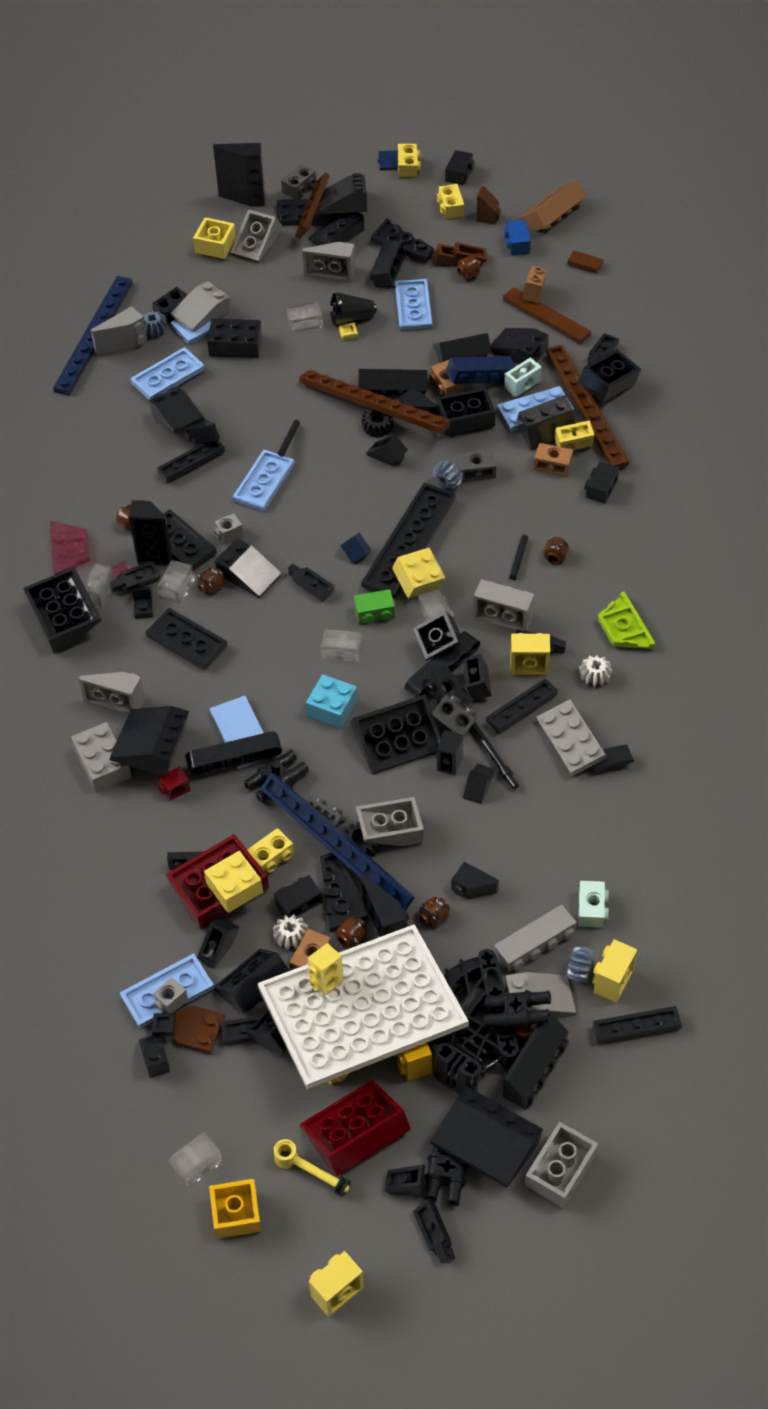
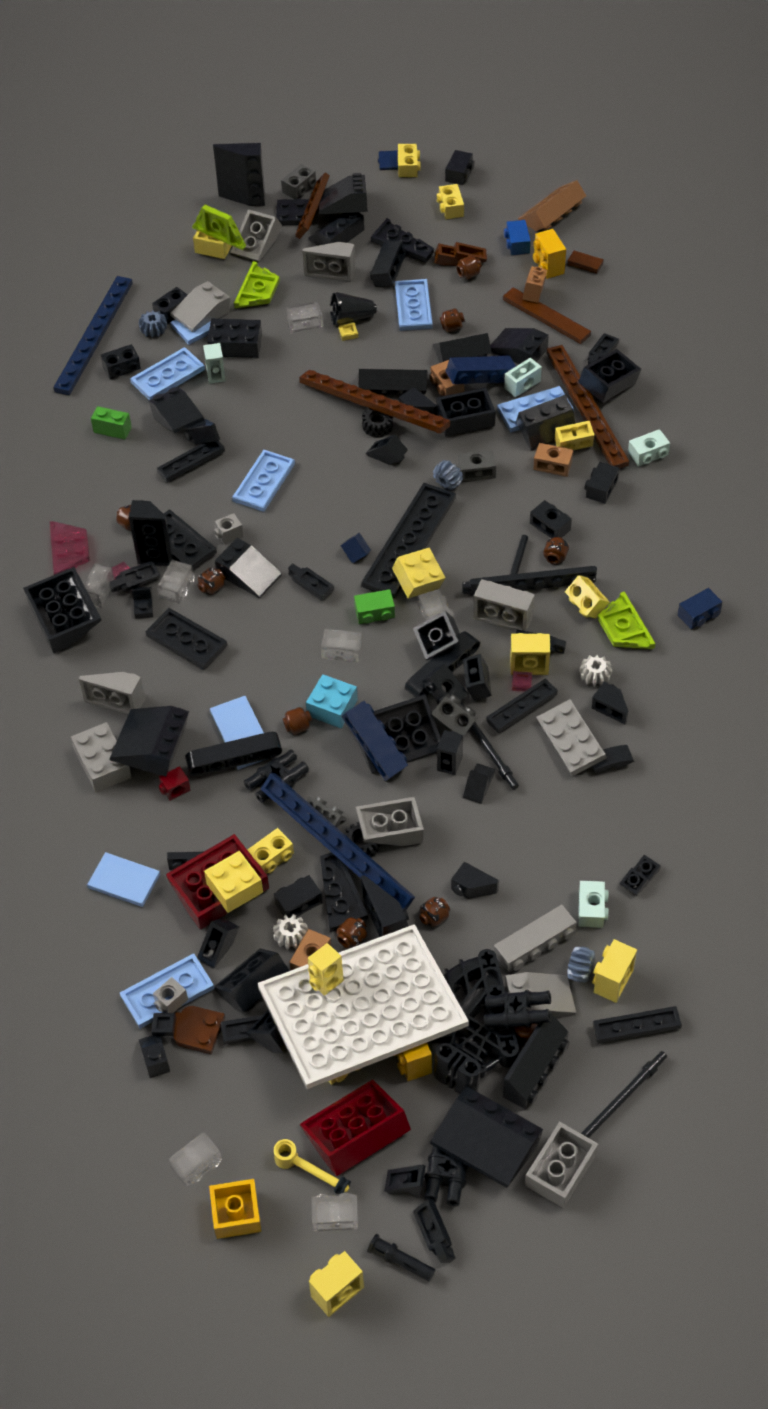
(111, 422): none -> bright green brick
(119, 333): light grey slope -> none
(120, 361): none -> black brick
(123, 879): none -> light blue tile
(214, 363): none -> light aqua brick
(219, 225): none -> lime wing
(257, 287): none -> lime wing
(288, 438): black bar -> none
(297, 720): none -> reddish brown head
(334, 1212): none -> clear brick
(374, 740): none -> dark blue brick
(392, 1254): none -> black pin
(452, 320): none -> reddish brown head
(487, 207): reddish brown slope -> none
(521, 681): none -> clear pink tile
(535, 580): none -> black hinge
(549, 253): none -> yellow brick
(550, 520): none -> black brick
(588, 595): none -> light yellow brick
(610, 702): none -> black slope
(640, 875): none -> black slope
(648, 447): none -> light aqua brick
(649, 1069): none -> black bar
(699, 608): none -> dark blue brick

